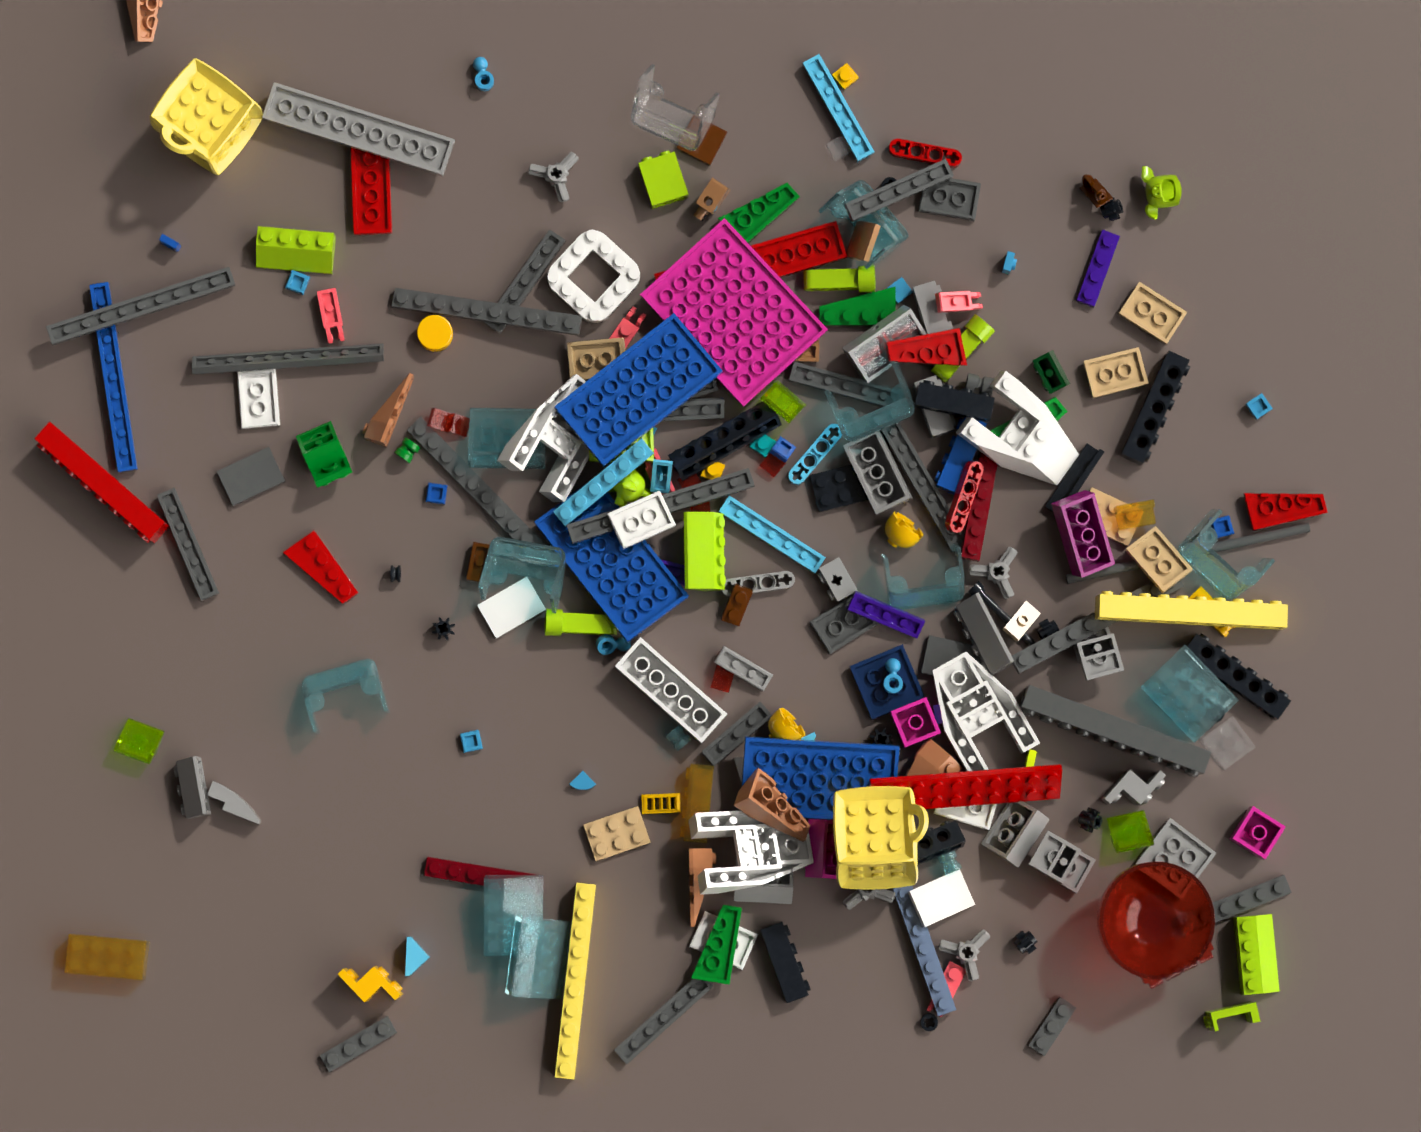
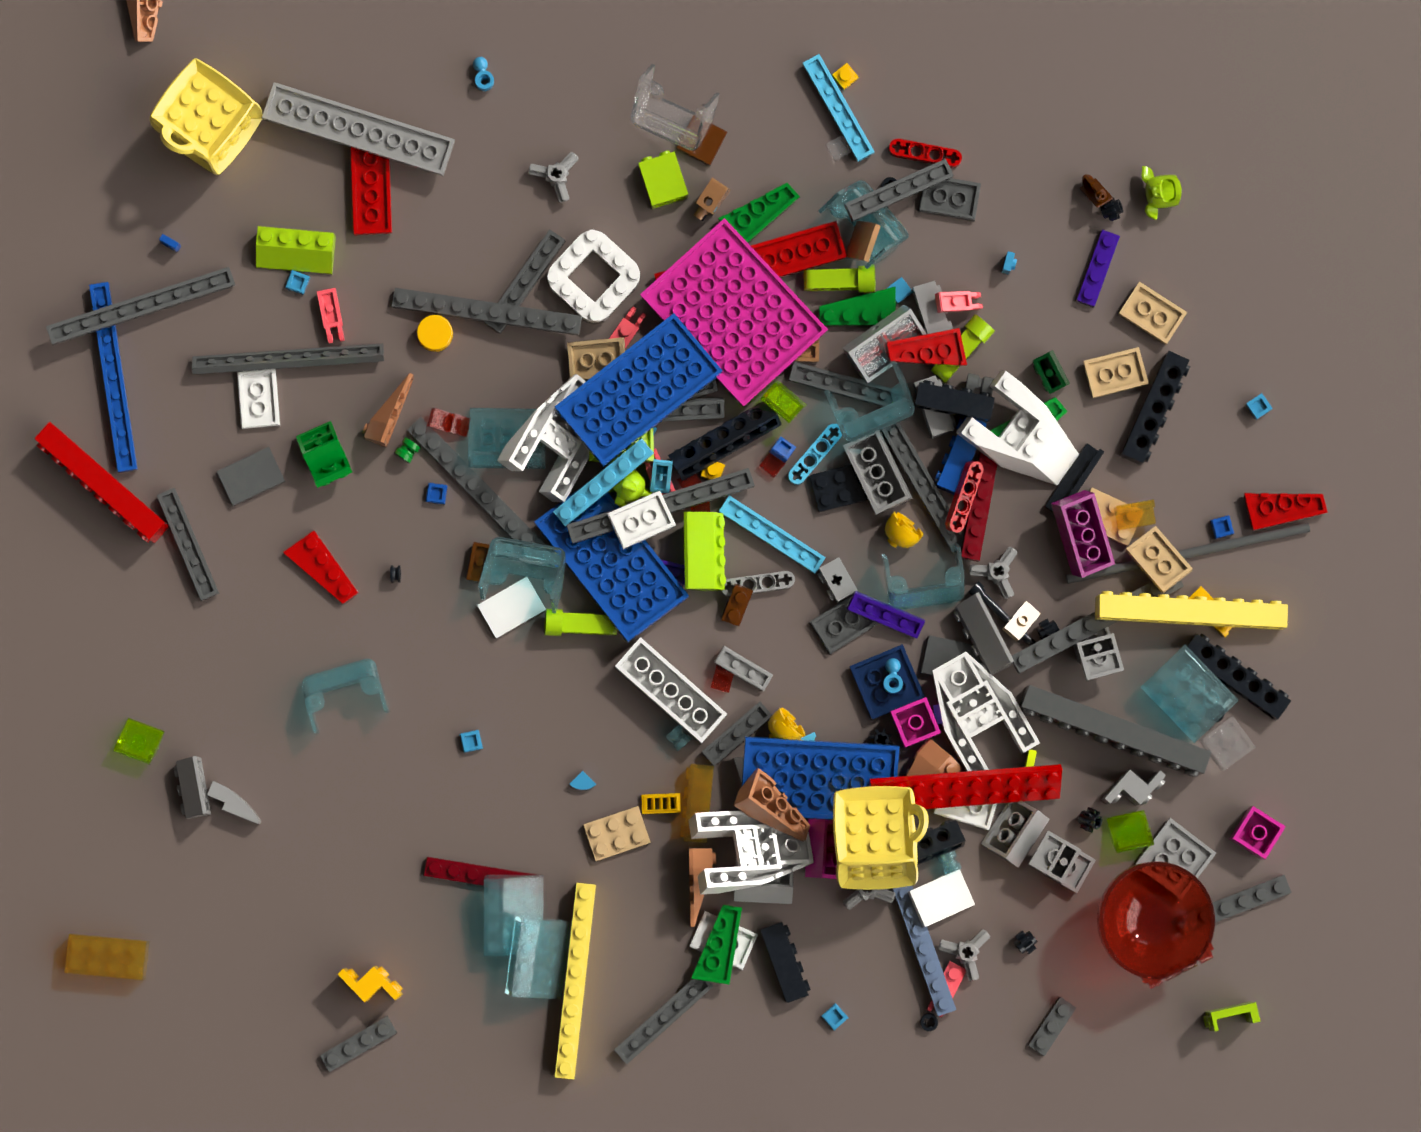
(414, 956): medium azure slope -> none
(442, 623): black gear -> none
(612, 644): dark azure plate -> none
(763, 445): teal plate -> none
(834, 1016): none -> dark azure tile
(1211, 567): clear light blue windscreen -> none
(1256, 954): lime slope -> none

